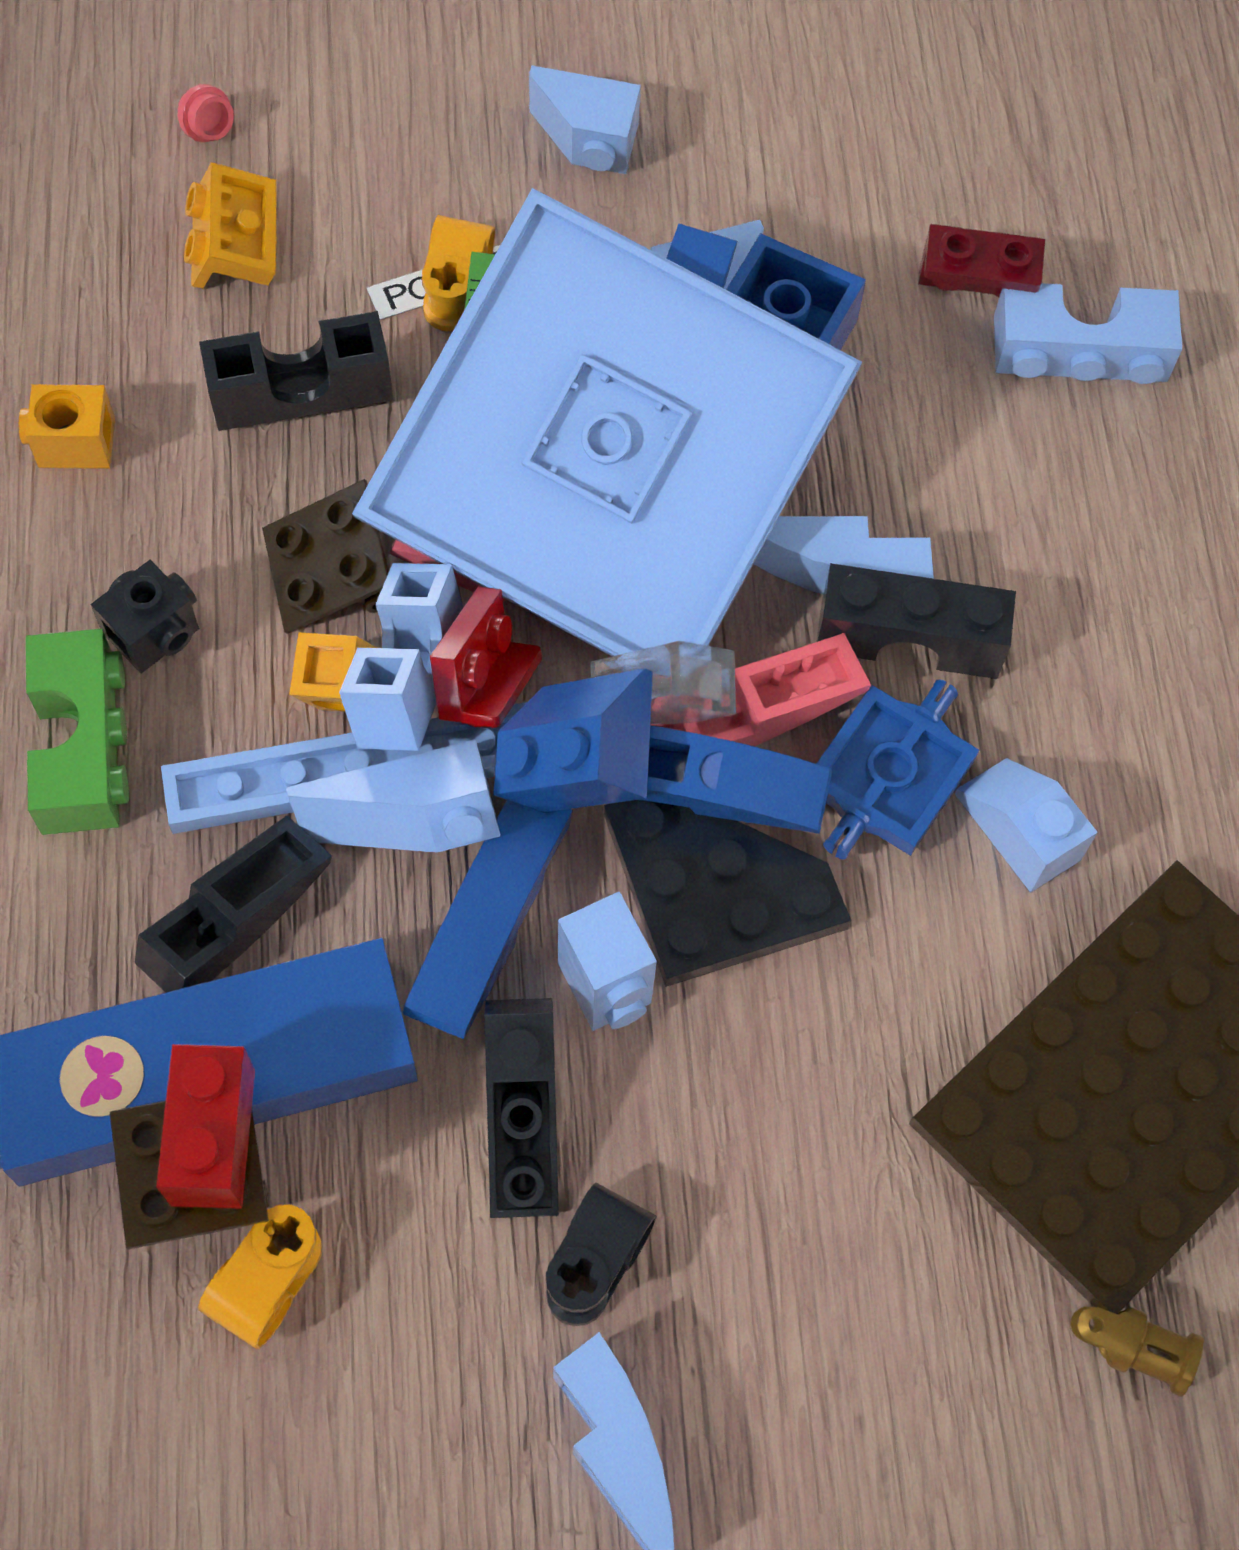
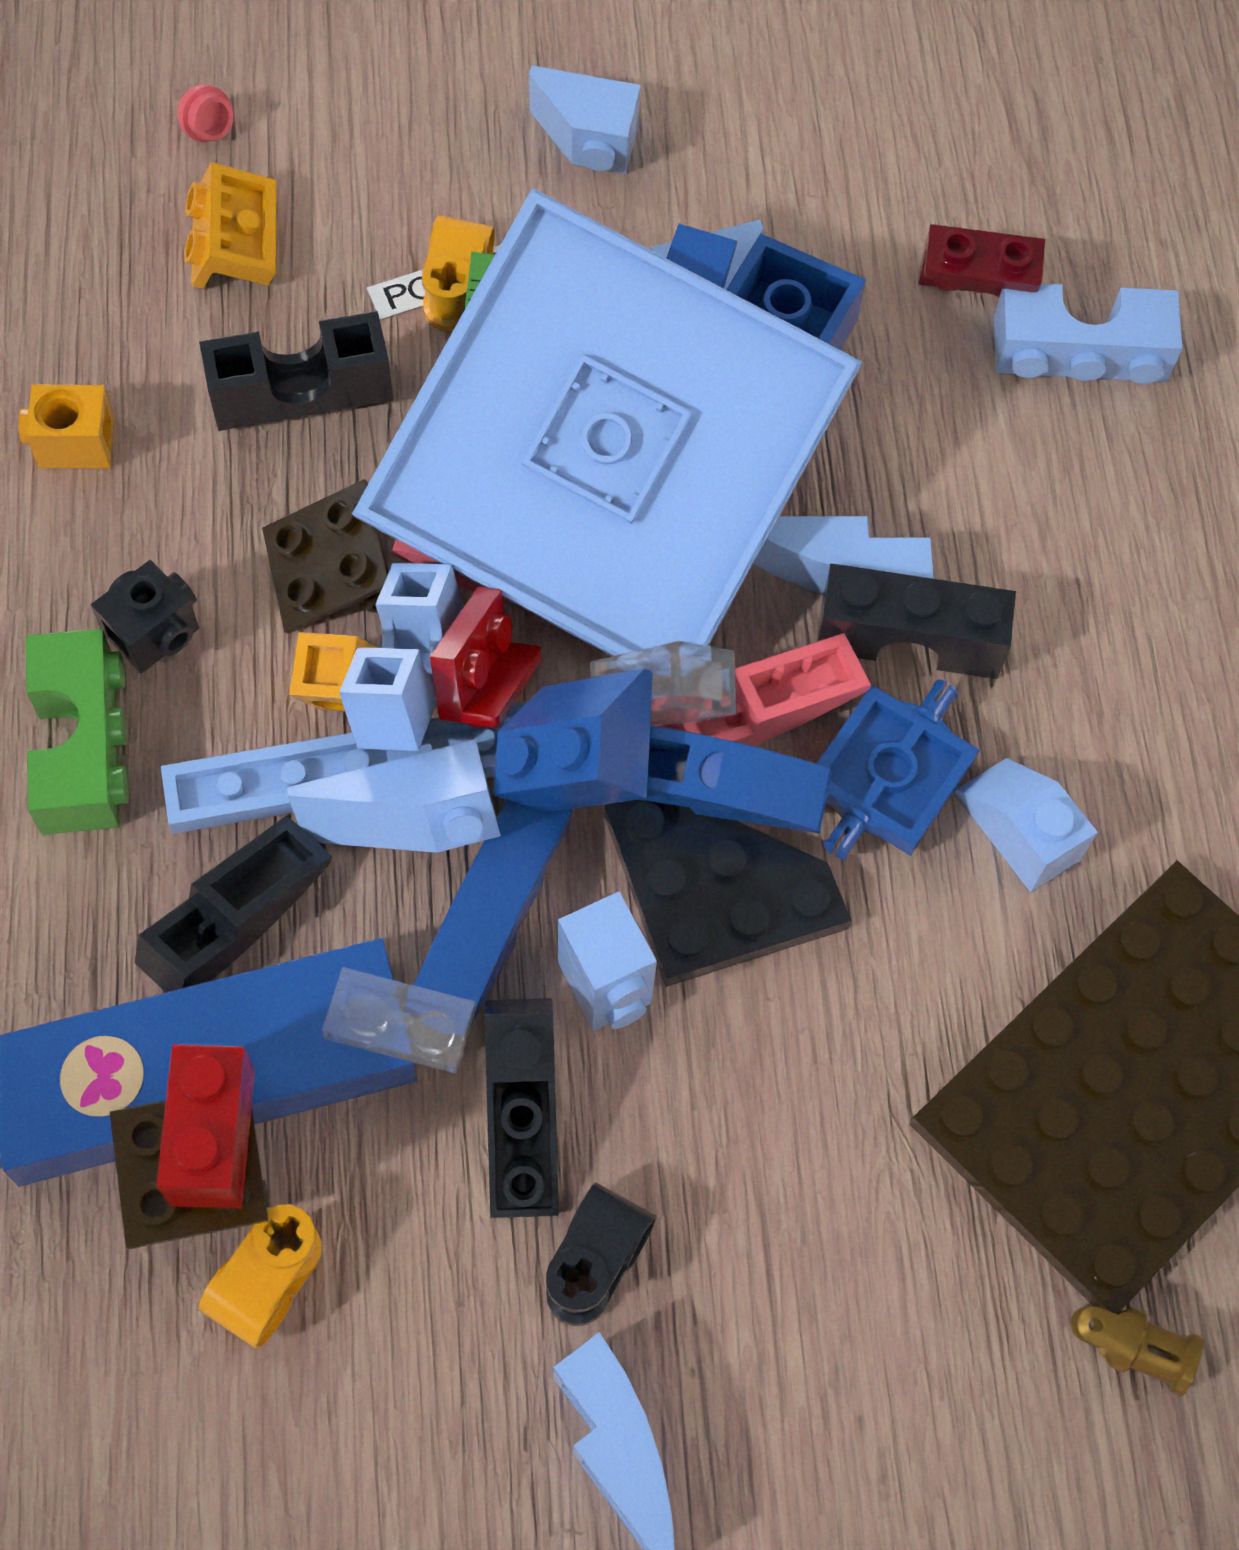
(399, 1020): none -> clear plate

